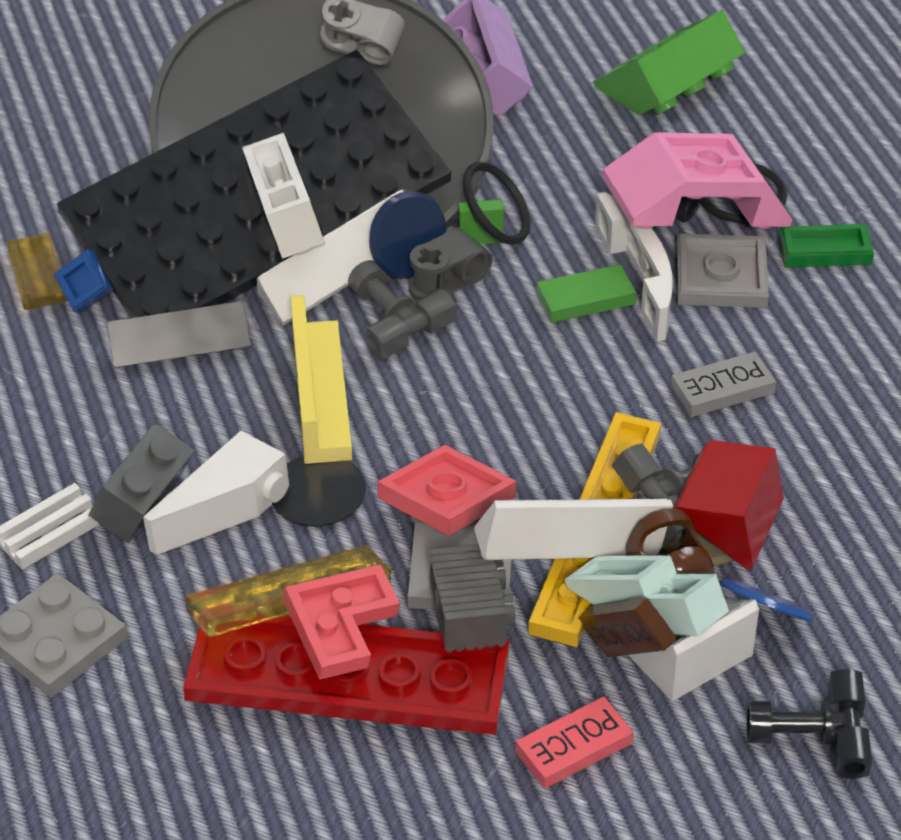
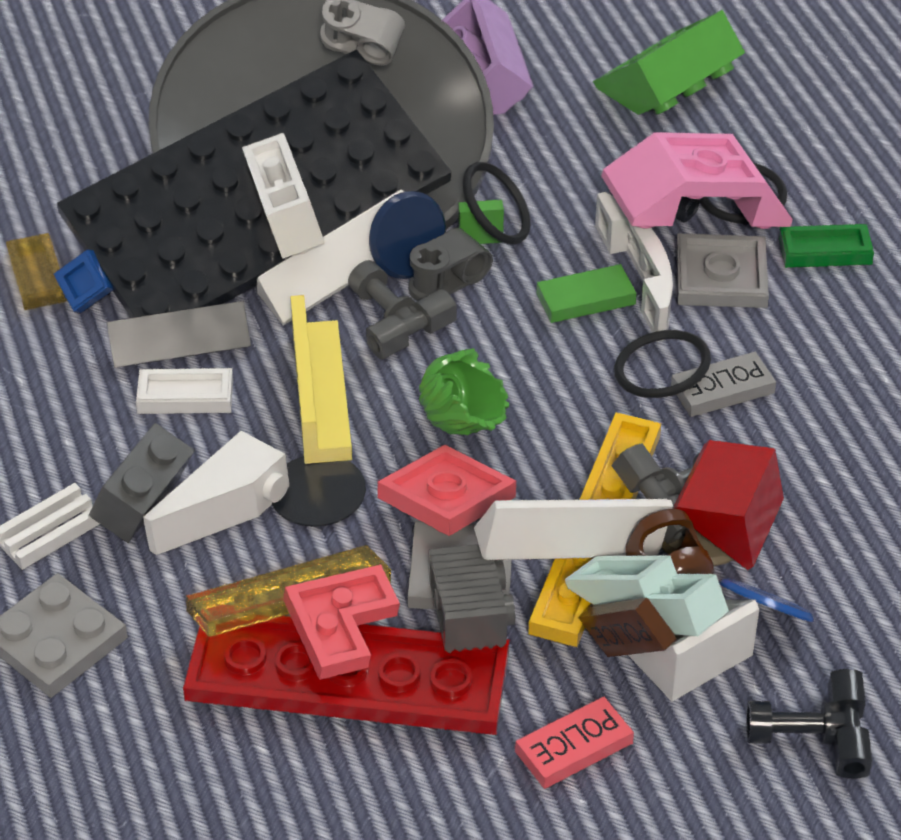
(184, 391): none -> white tile
(462, 394): none -> bright green hair
(666, 391): none -> black tyre

